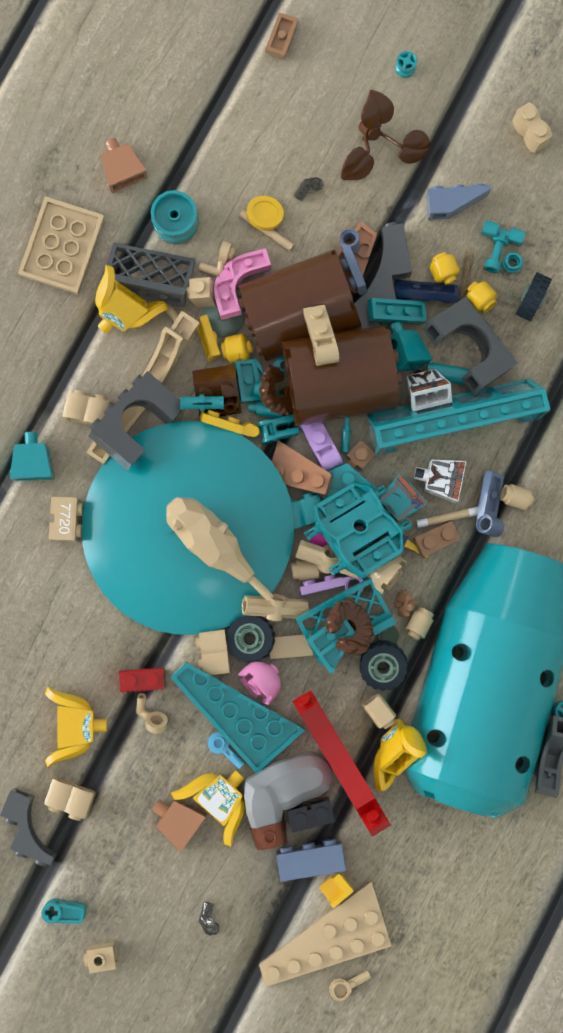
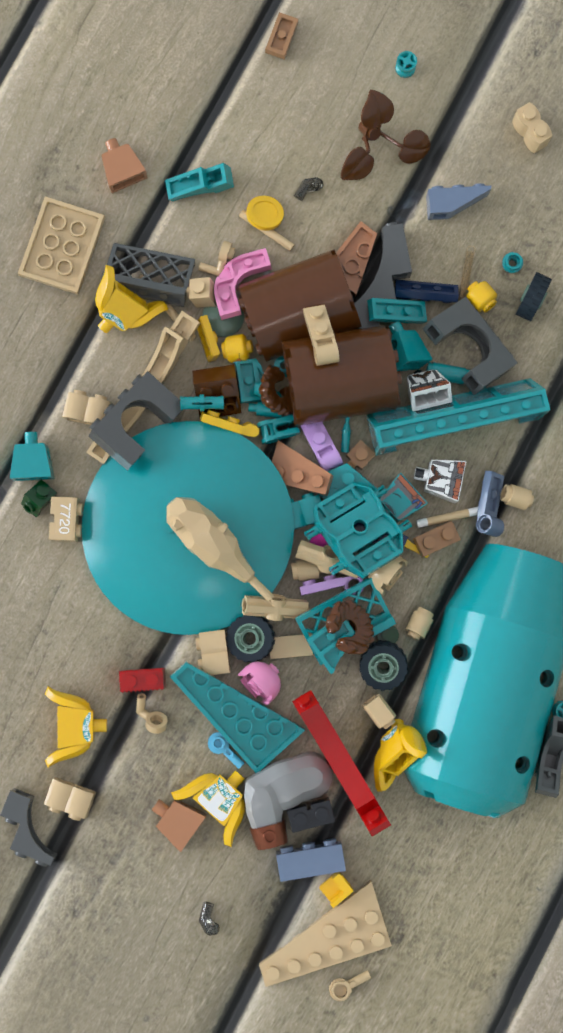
(37, 498): none -> dark green bracket
(66, 912): teal piece -> none
(101, 957): tan brick -> none
(177, 205): teal wheel -> none
(200, 182): none -> teal slope
(349, 261): sand blue plate -> none
(405, 603): medium nougat plant -> none
(444, 268): yellow head -> none
(501, 238): teal bar -> none

